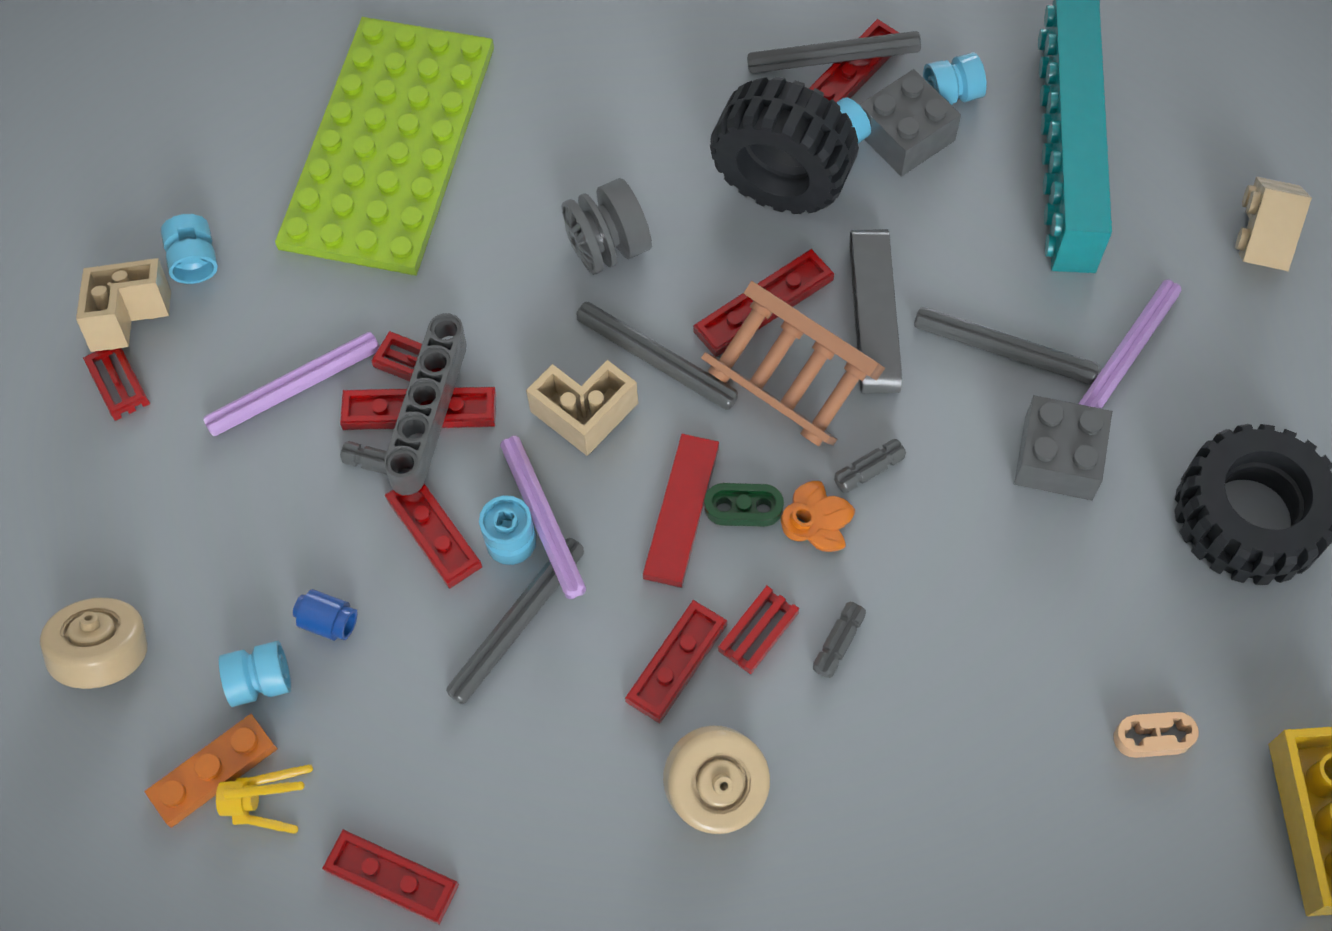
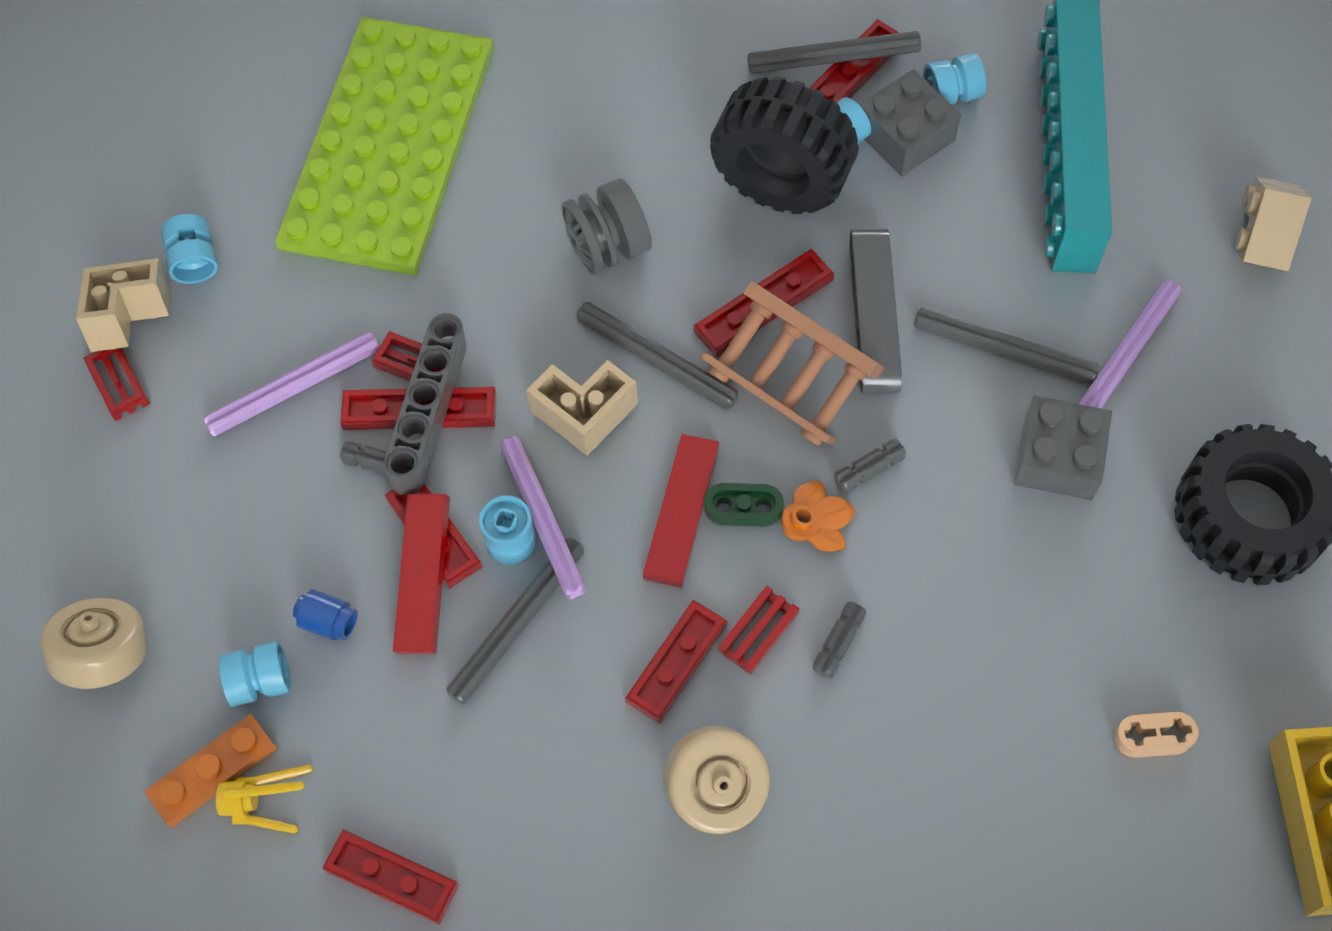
(421, 574): none -> red tile

